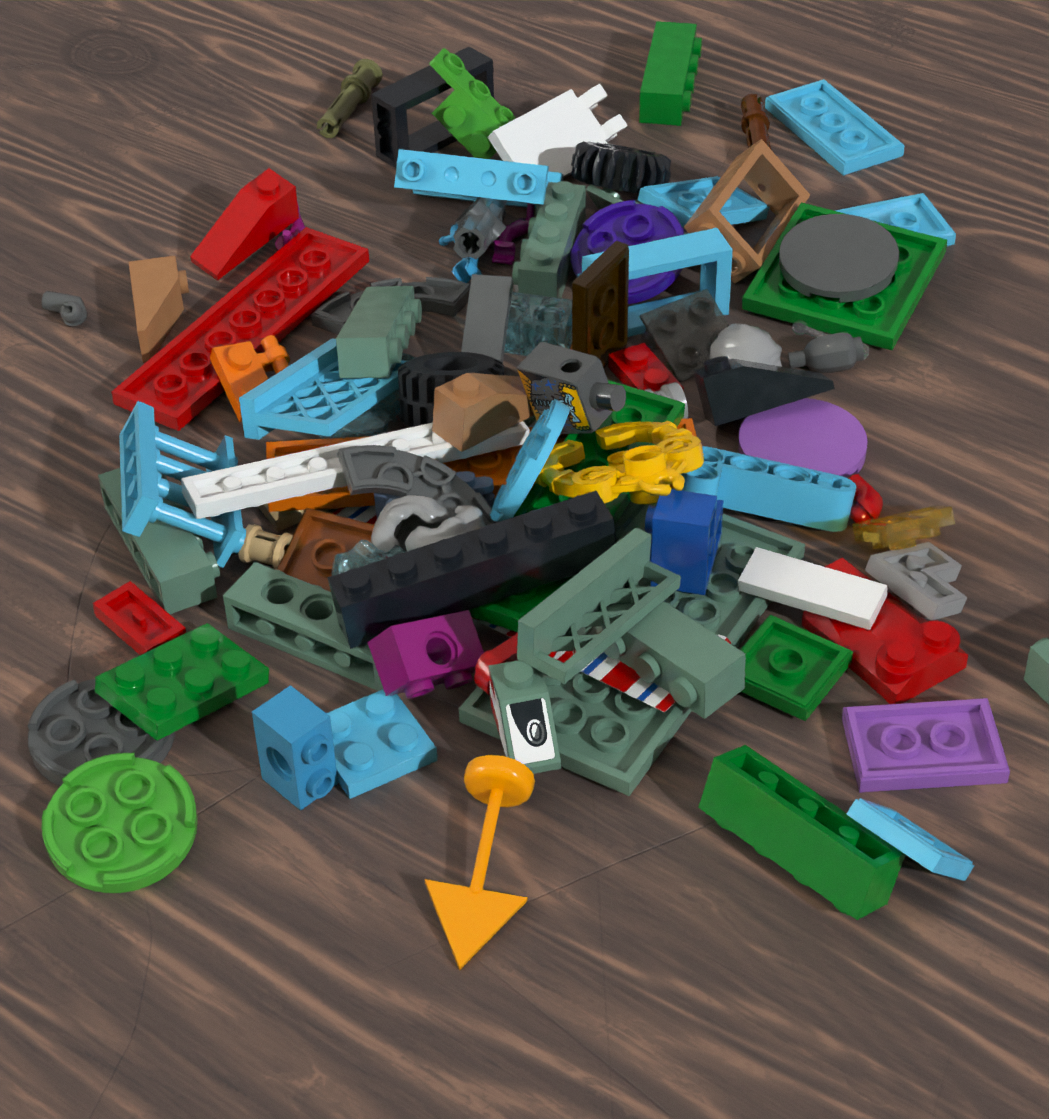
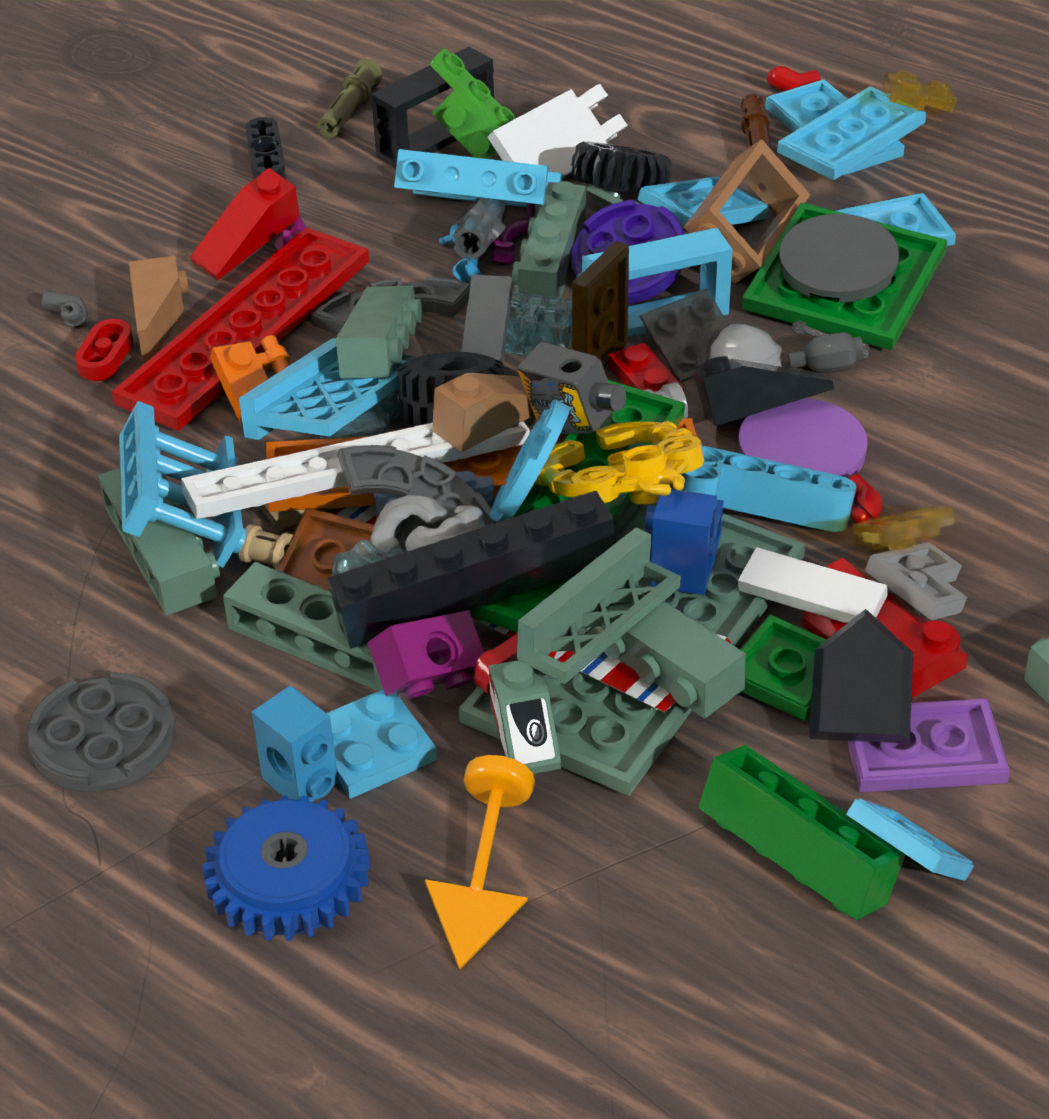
(104, 349): none -> red plate
(120, 823): bright green tile -> none
(137, 618): red plate -> none
(181, 681): green plate -> none
(265, 150): none -> black beam
(286, 867): none -> blue gear
(670, 73): green brick -> none
(786, 79): none -> red arm
(850, 133): none -> medium azure tile
(862, 685): none -> black tile
(908, 91): none -> clear yellow plate

